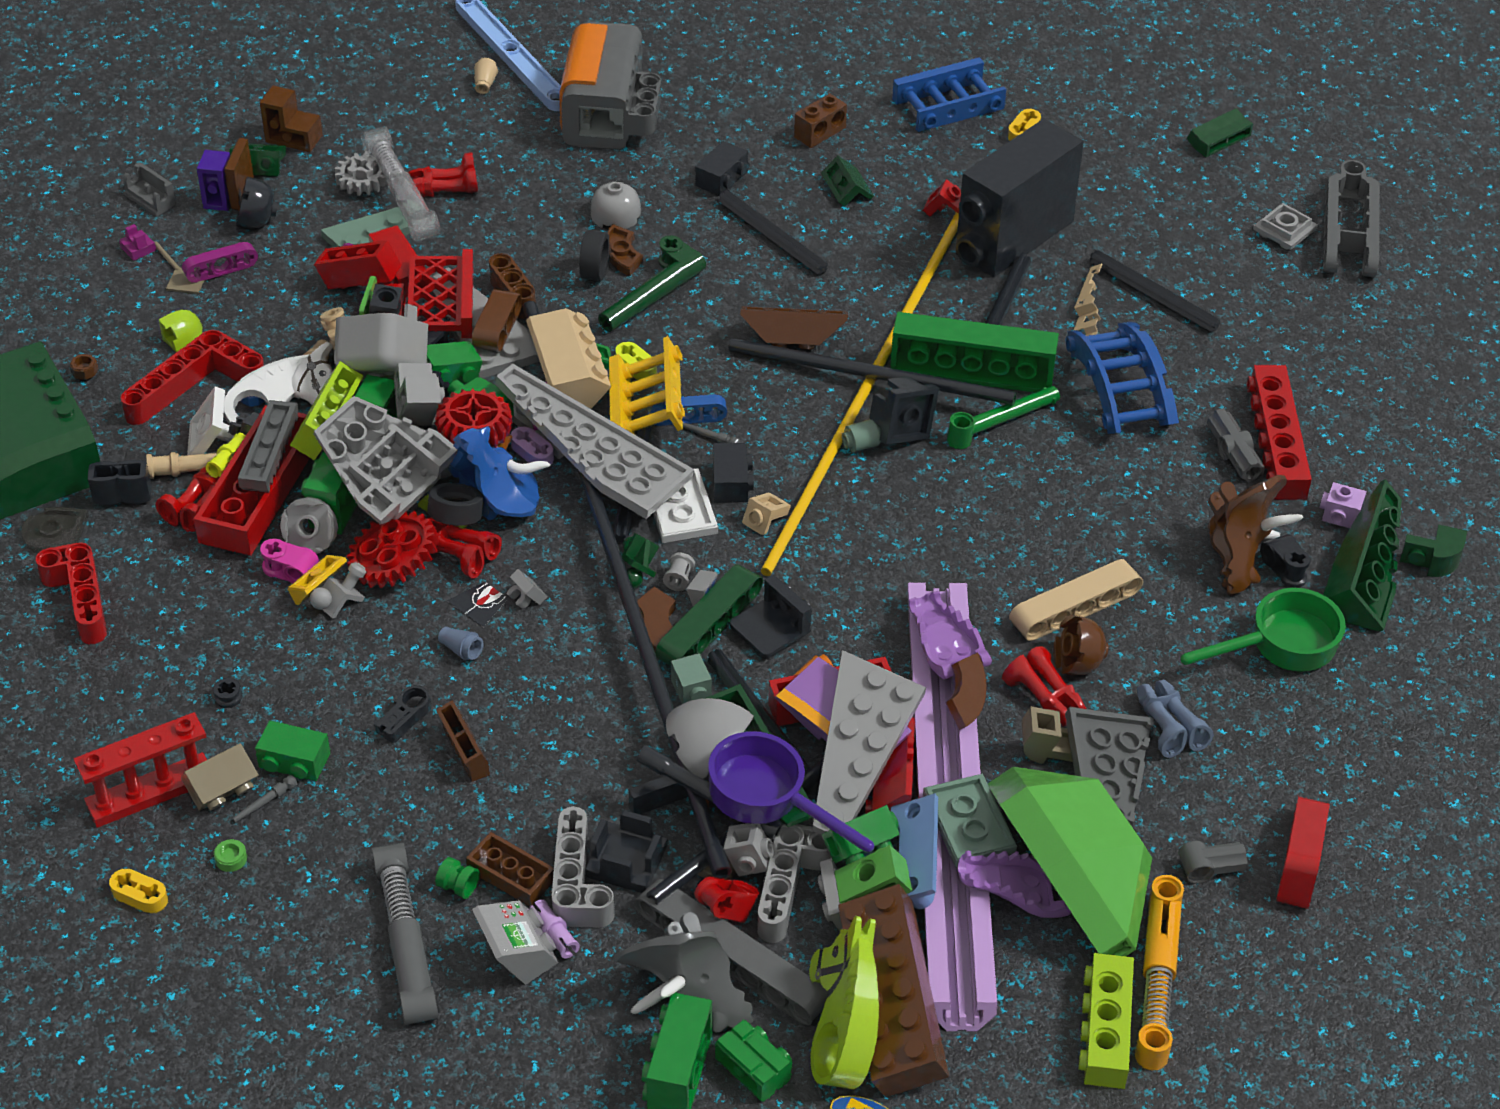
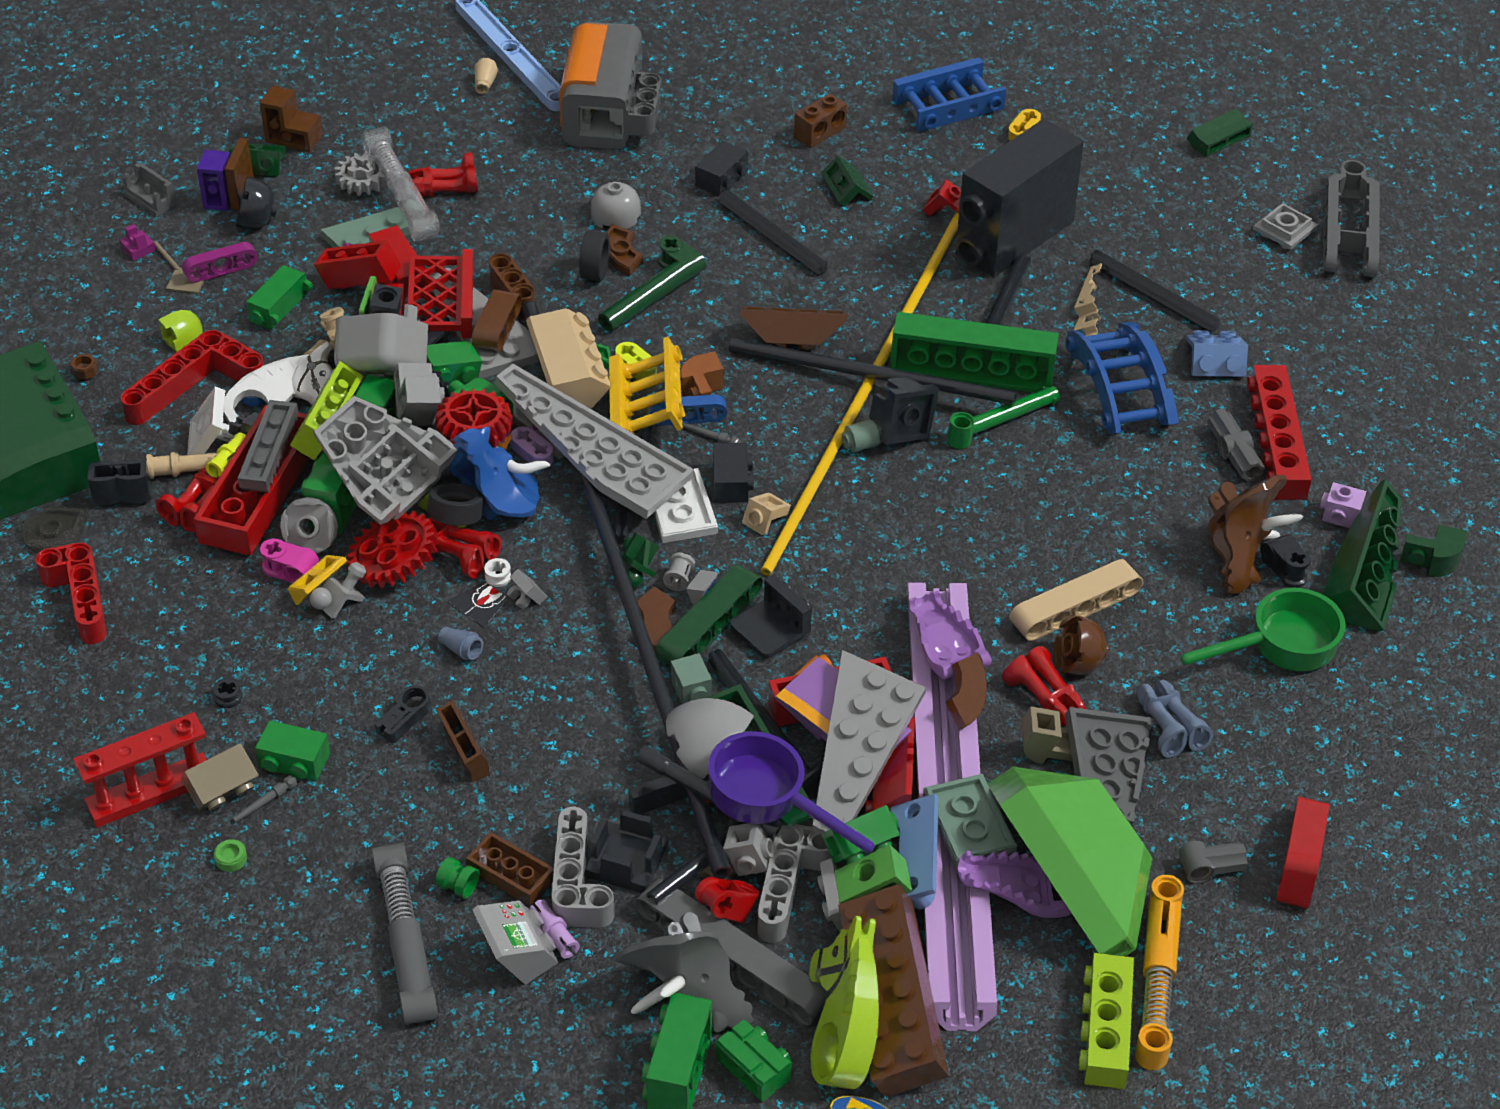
(136, 895): yellow beam -> none
(278, 297): none -> green brick
(494, 579): none -> white bush
(701, 375): none -> dark orange brick
(1218, 354): none -> medium blue bracket

